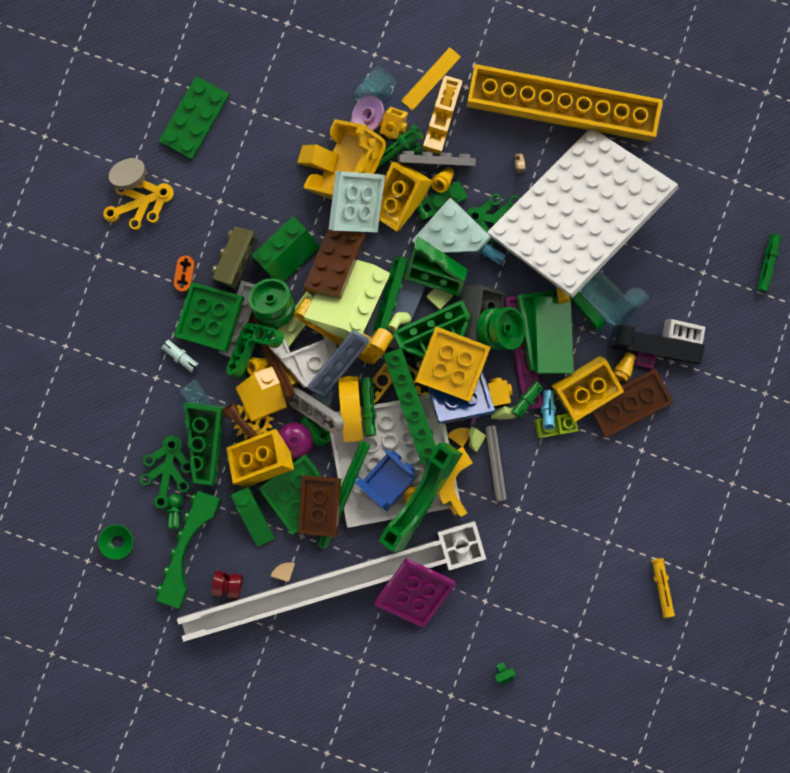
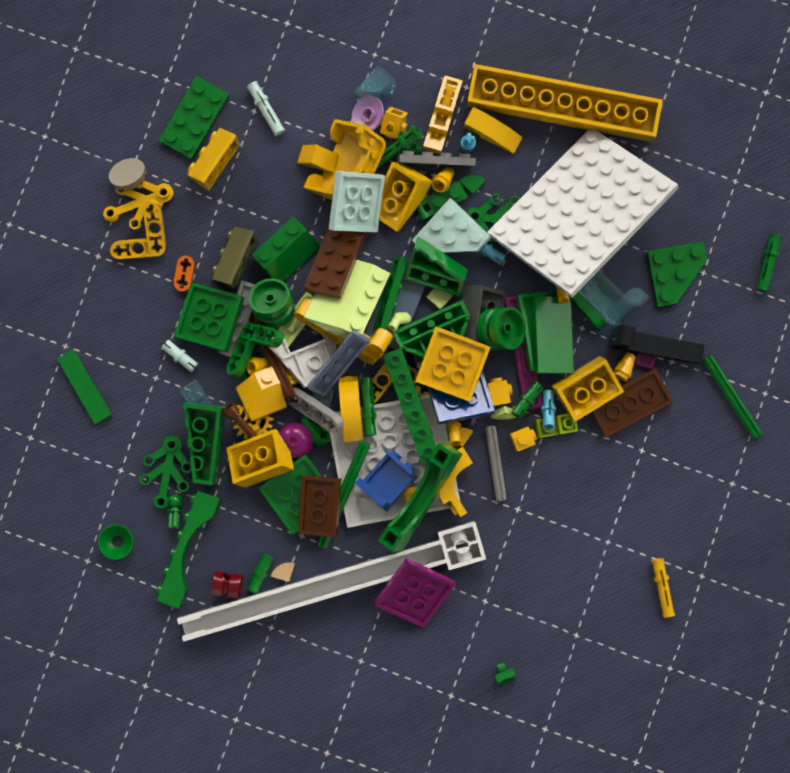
(84, 386): none -> green tile
(147, 243): none -> yellow beam
(213, 158): none -> yellow slope
(252, 516): green slope -> none
(260, 573): none -> green pin
(262, 102): none -> light aqua pin
(431, 78): yellow sticker -> none
(454, 433): none -> yellow pin
(468, 143): none -> medium azure axle
(472, 183): none -> green tile
(476, 438): yellowish green tile -> none
(492, 130): none -> yellow slope
(519, 163): tan tile -> none
(523, 438): none -> yellow brick
(671, 330): white slope -> none
(674, 270): none -> green plate
(732, 397): none -> green axle

